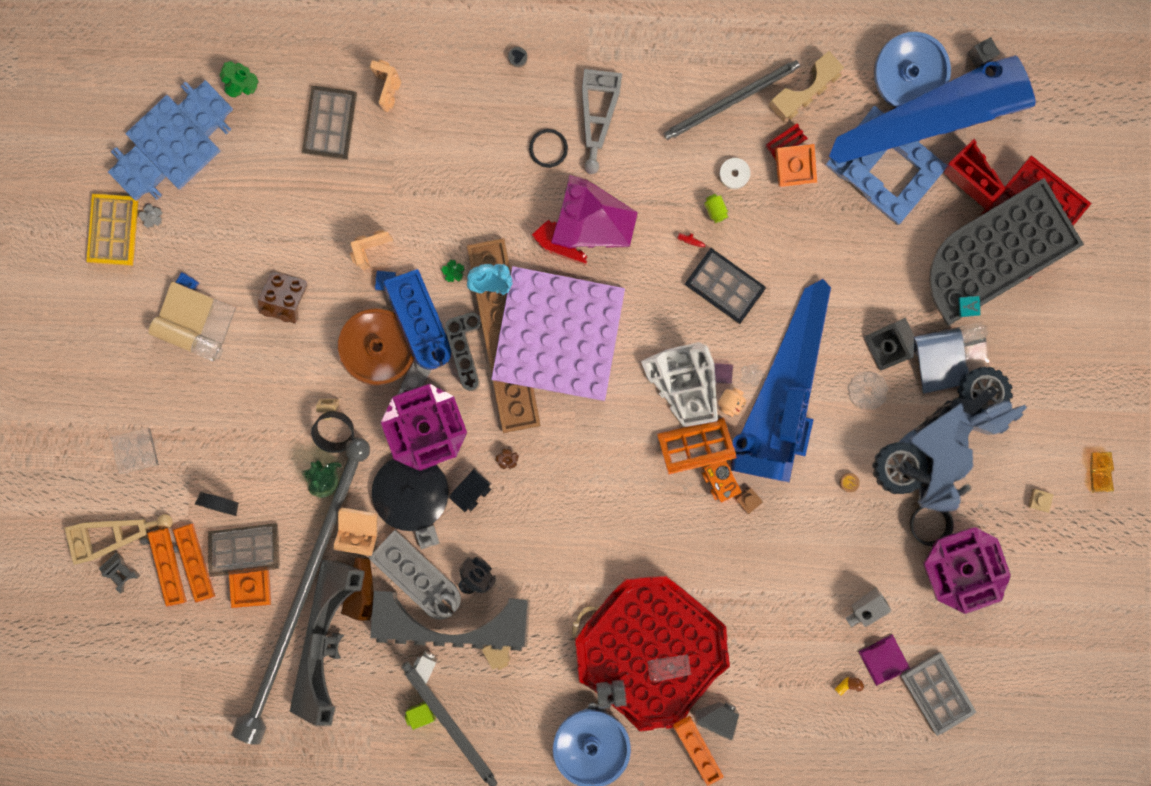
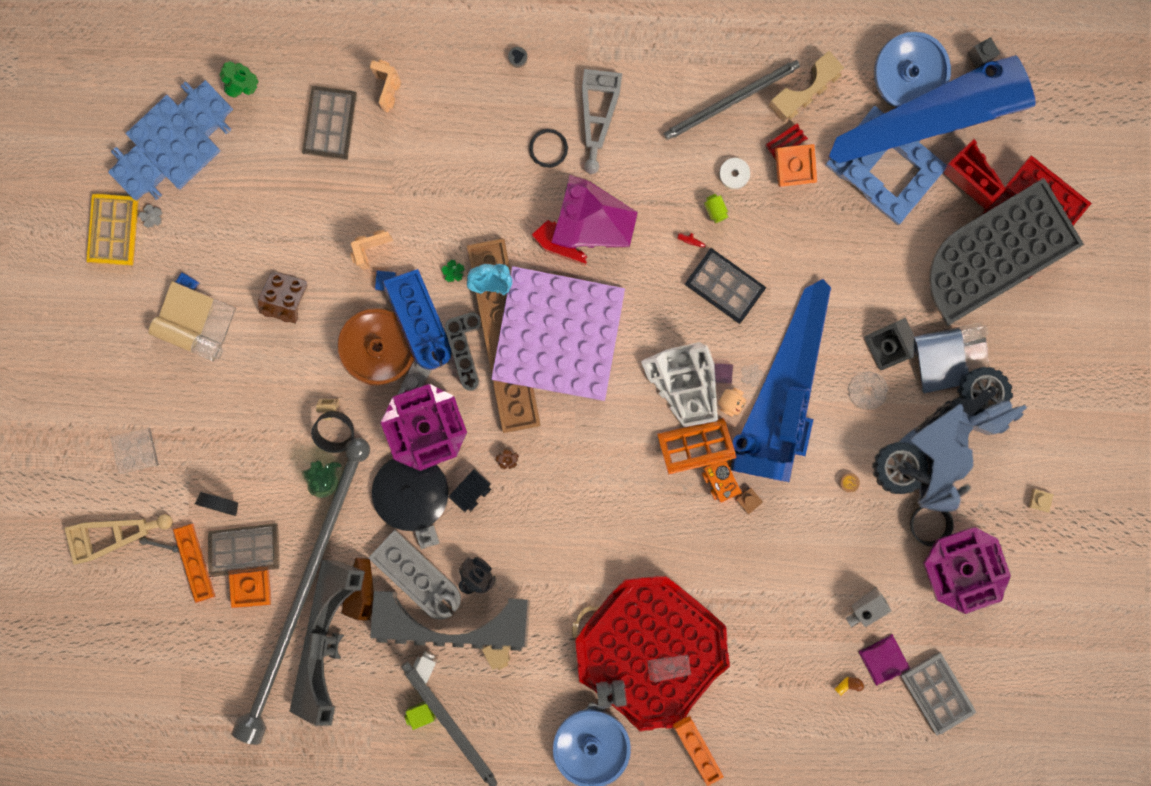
(114, 564): dark grey piece -> none
(167, 567): orange tile -> none
(356, 531): light nougat bracket -> none
(718, 718): dark grey slope -> none
(969, 306): teal tile -> none
(1100, 471): clear yellow slope -> none

